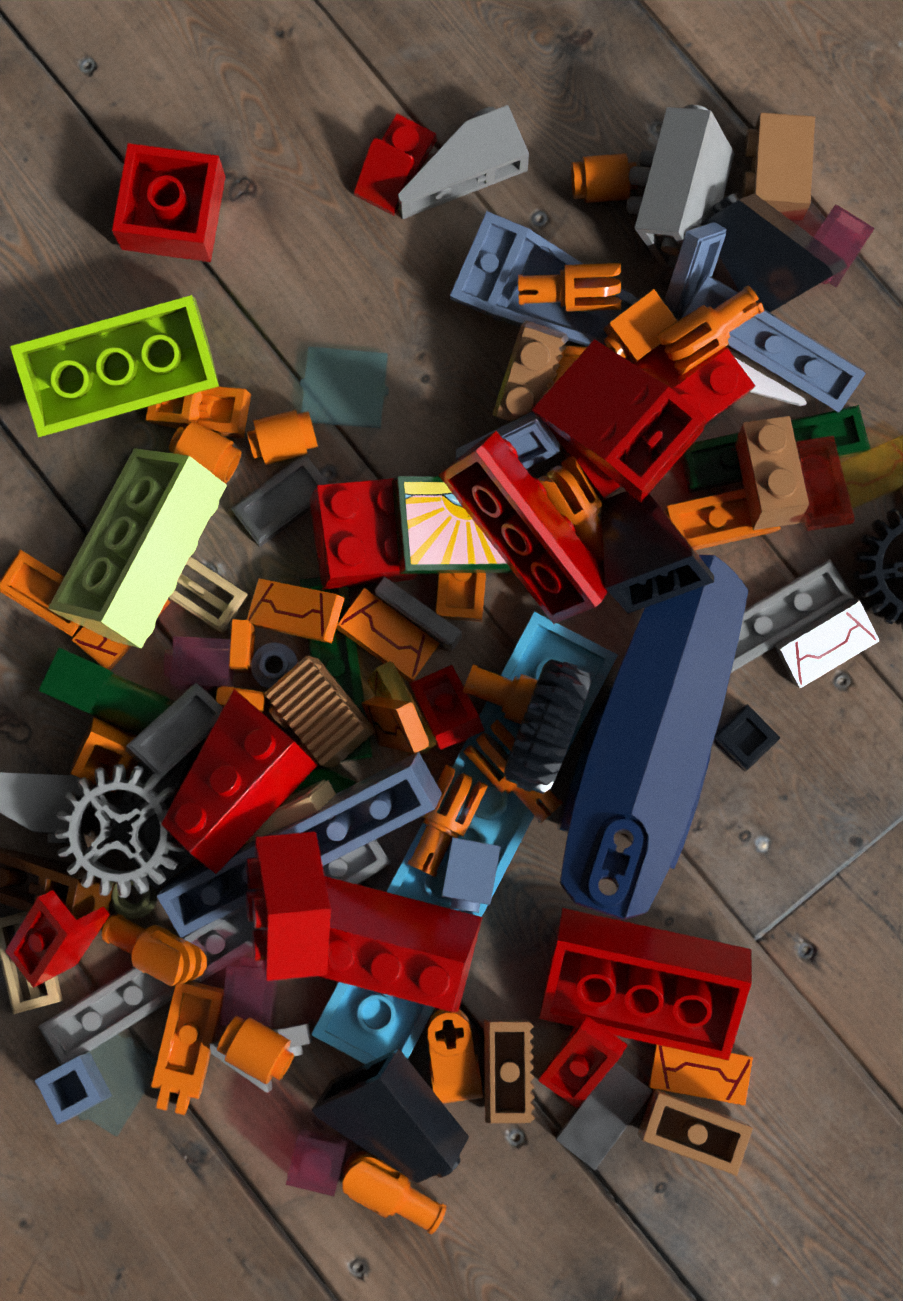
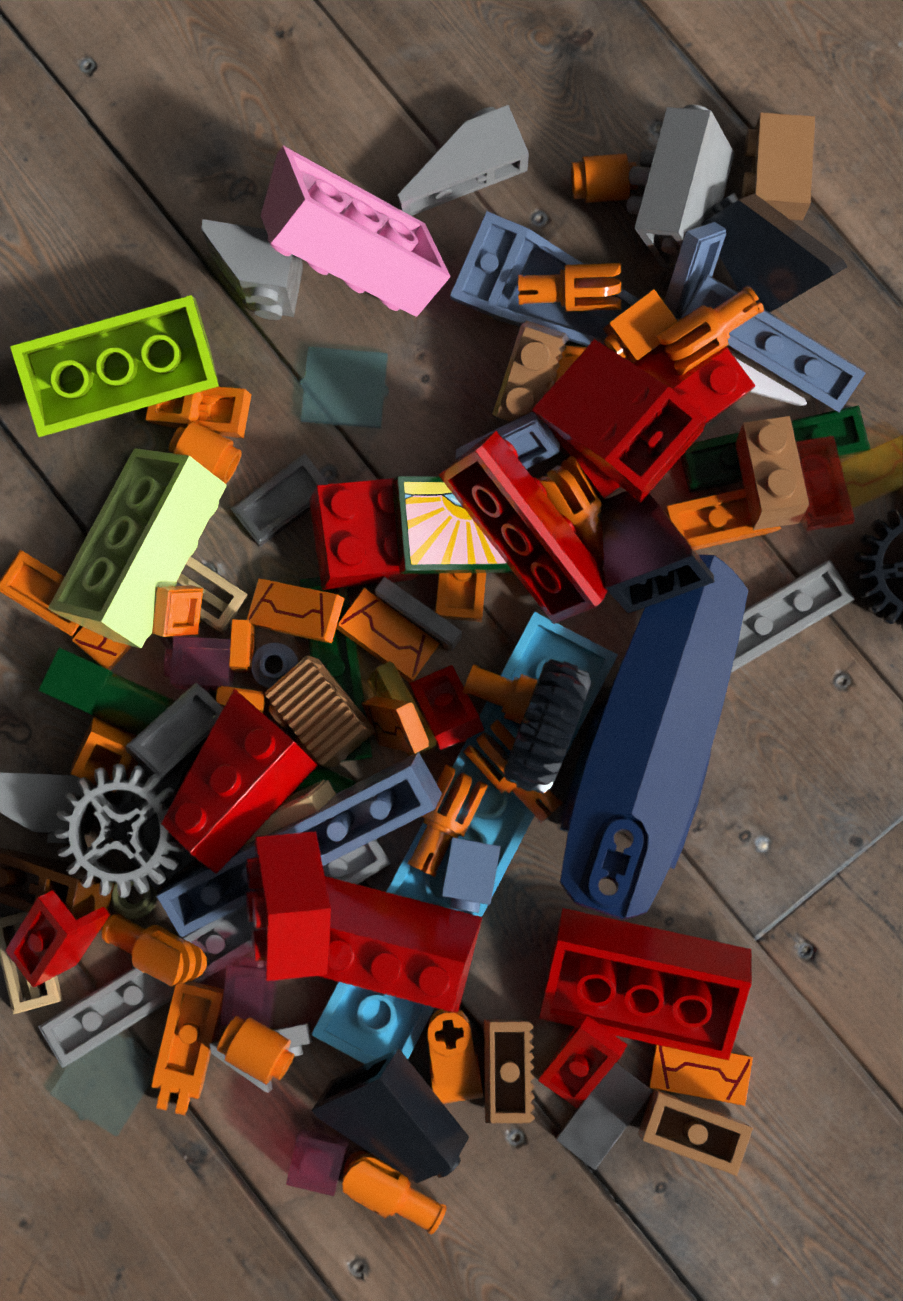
(73, 1088): sand blue brick -> none
(169, 202): red brick -> none
(177, 610): none -> orange tile
(254, 269): none -> light grey slope
(282, 436): orange brick -> none
(351, 234): none -> bright pink slope
(393, 163): red slope -> none
(746, 737): black tile -> none
(826, 643): tile -> none
(845, 237): clear pink brick -> none

